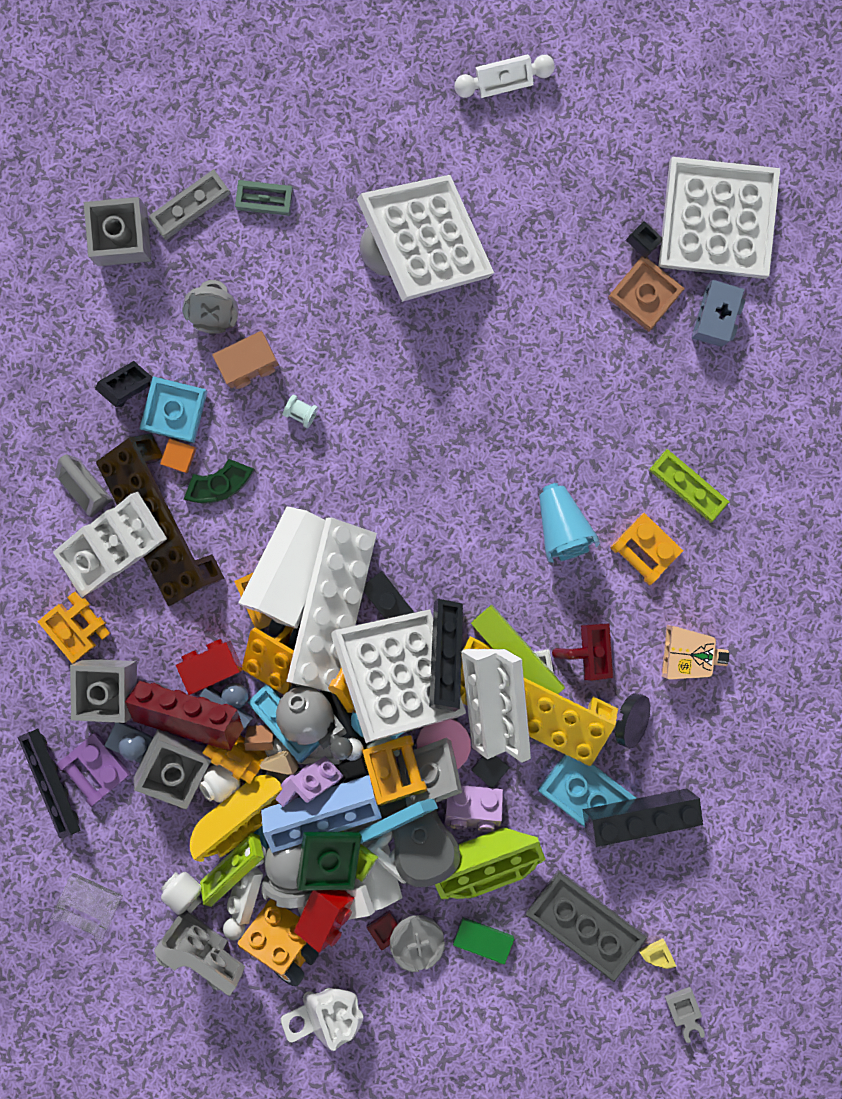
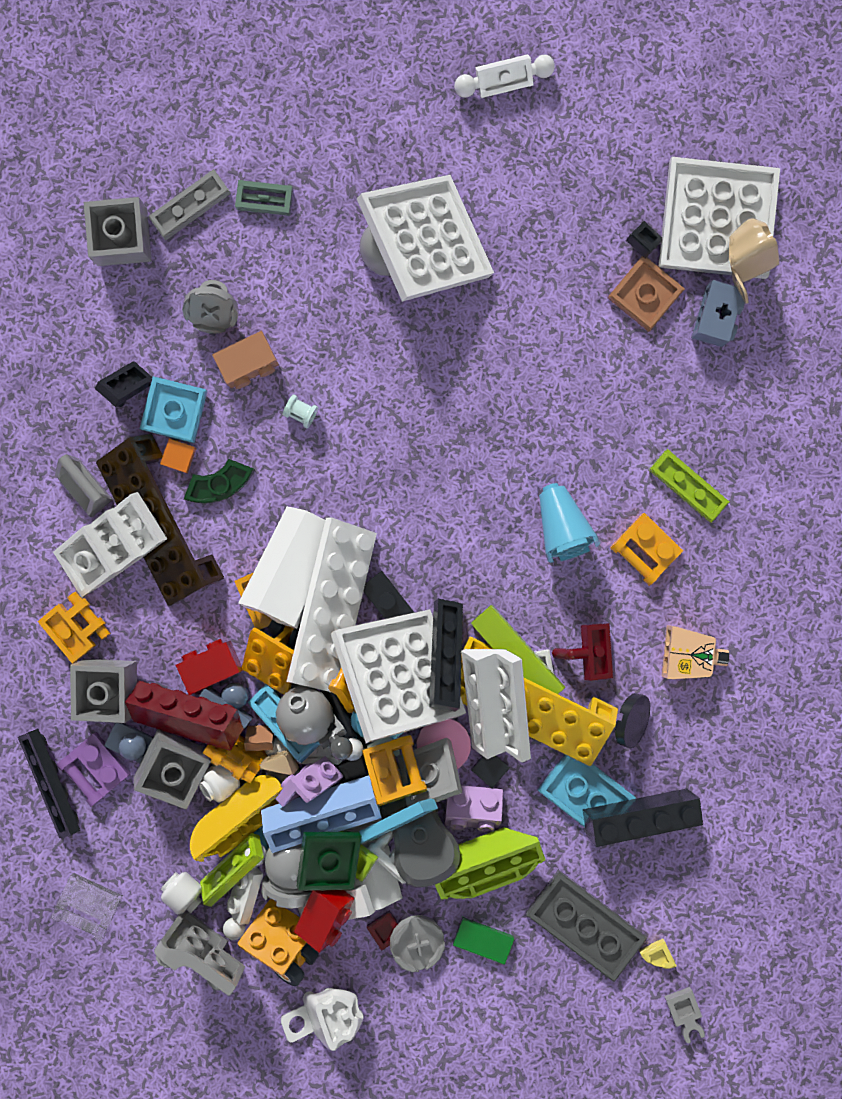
(751, 253): none -> tan piece

